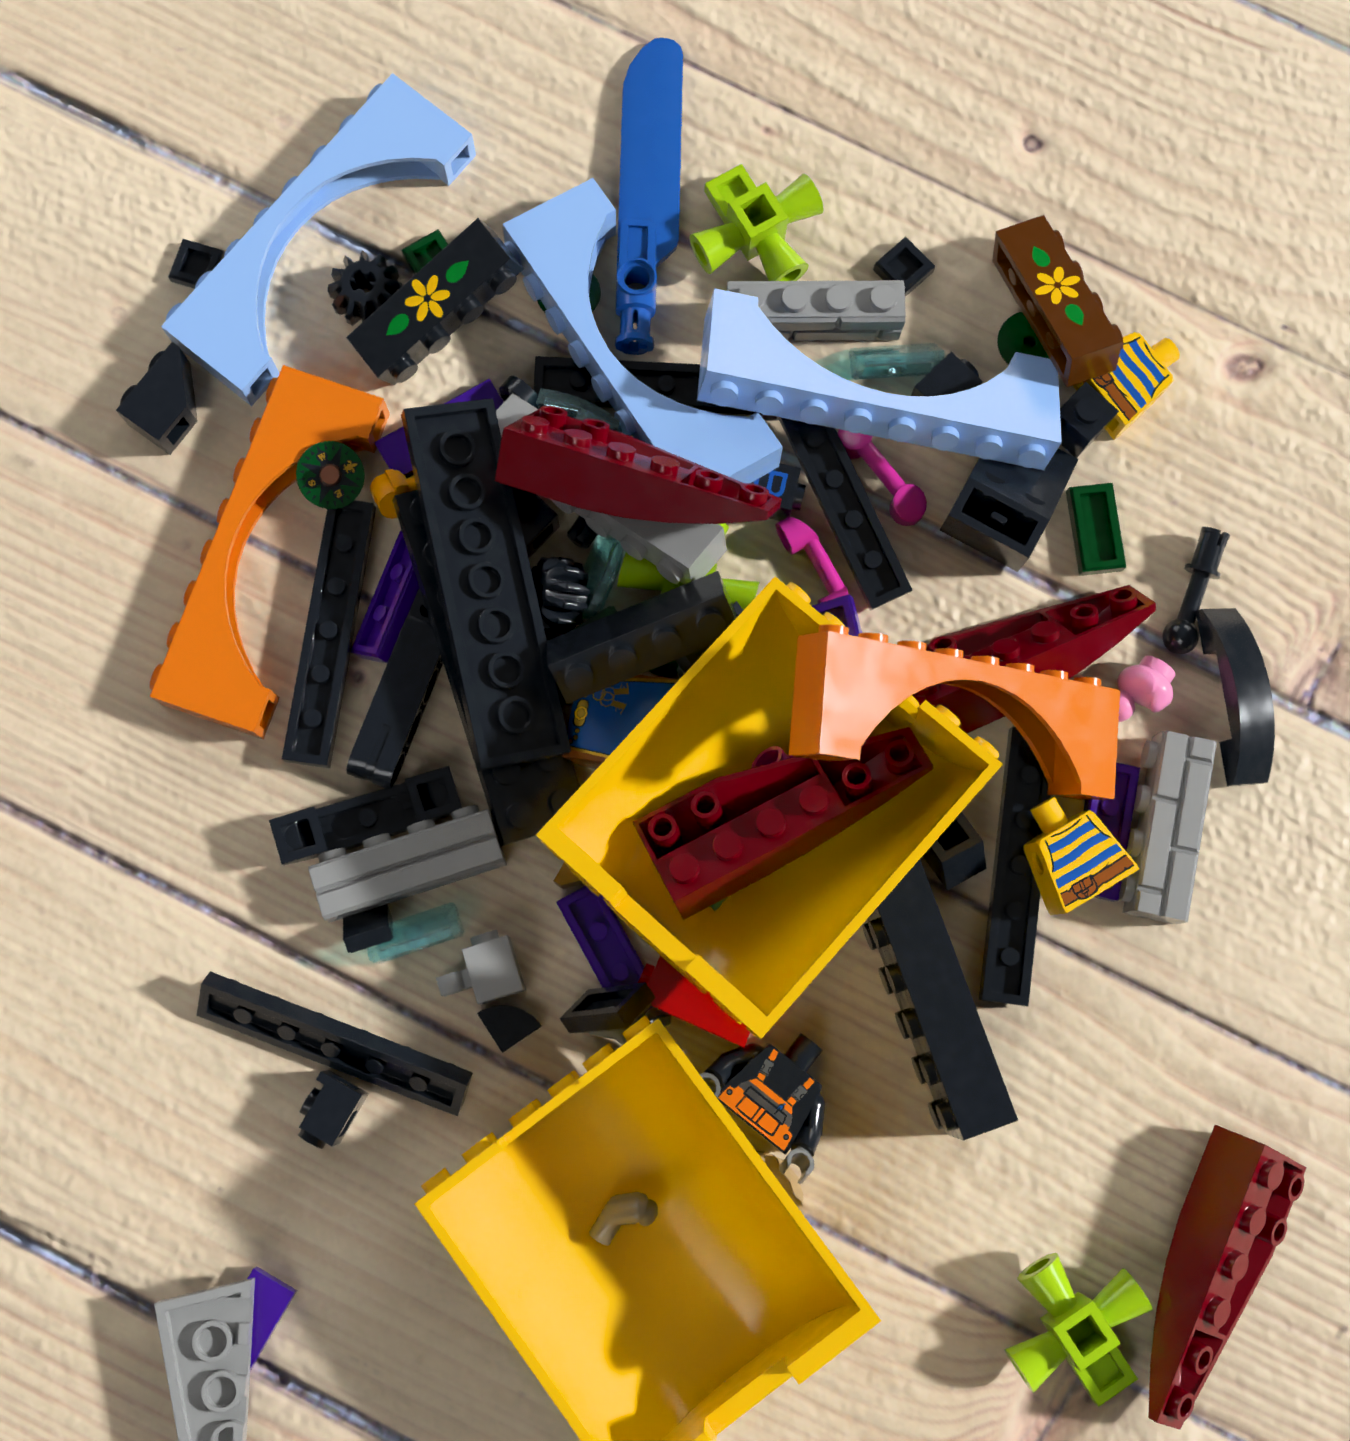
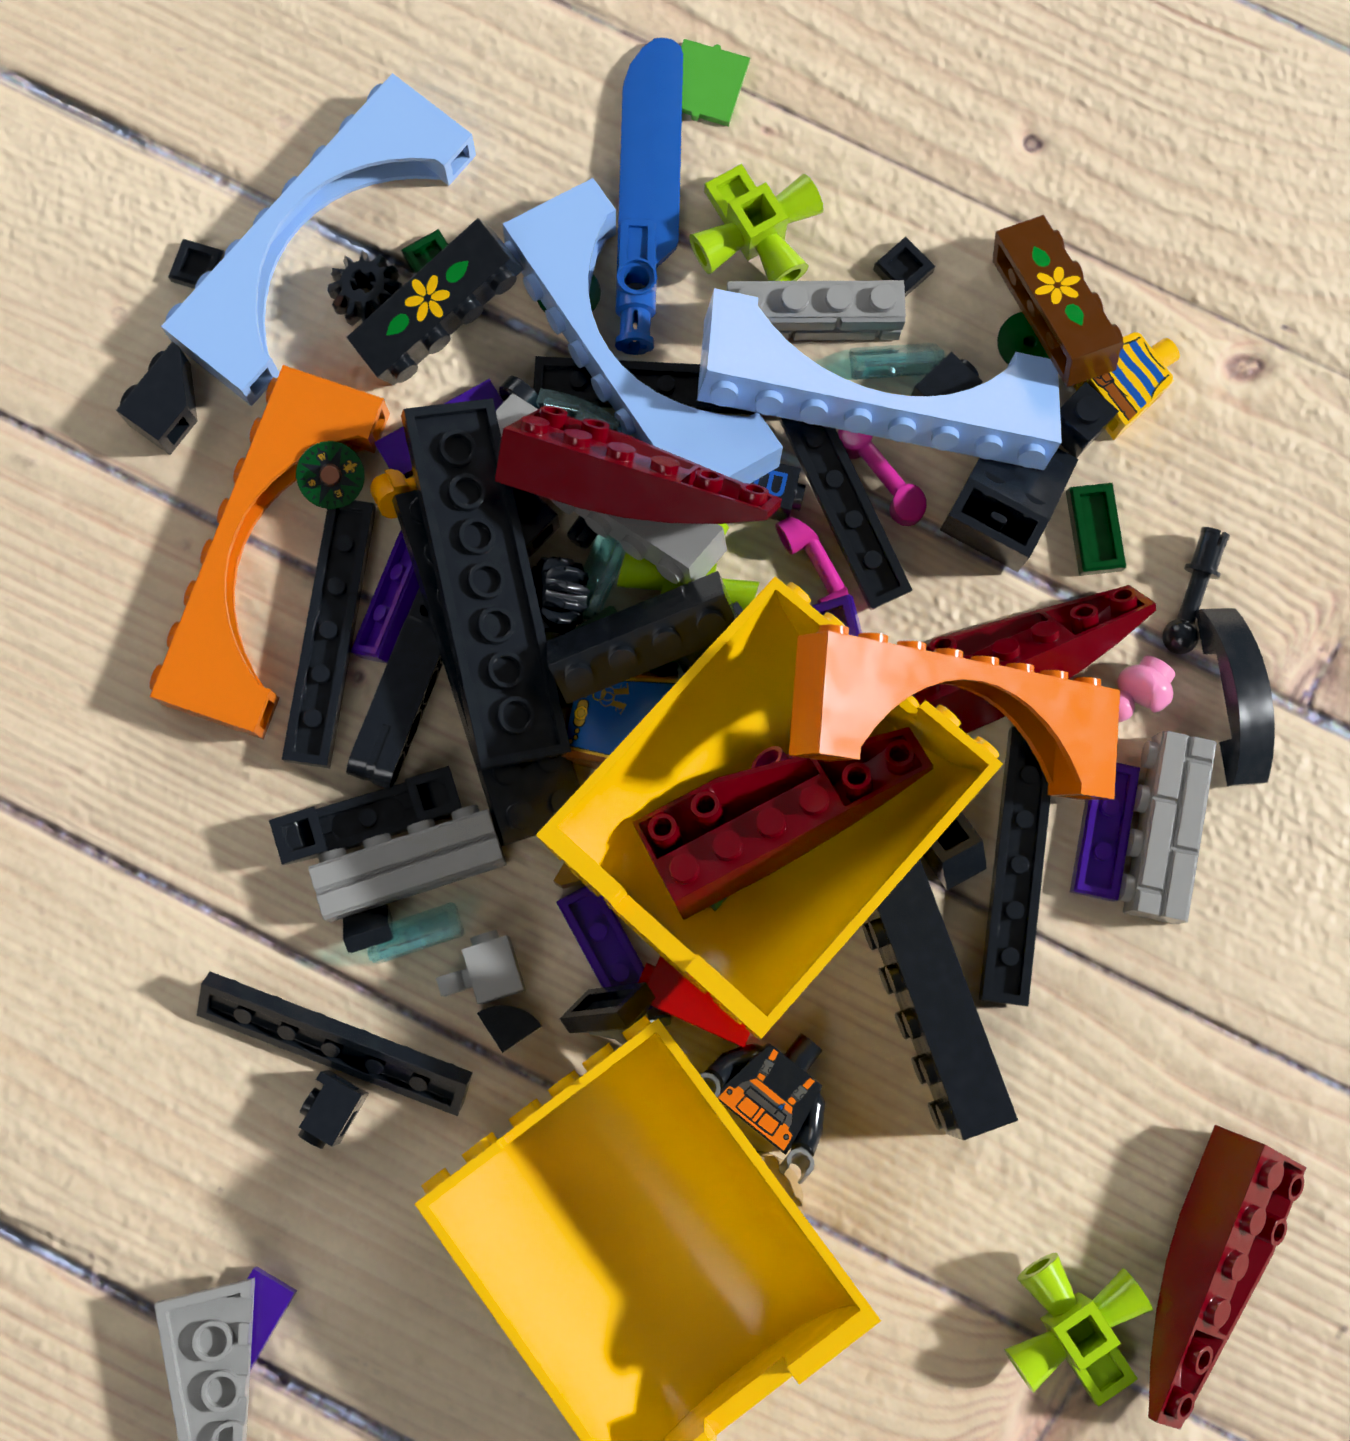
(623, 1210): dark tan arm -> none
(711, 81): none -> bright green piece
(1074, 857): torso -> none

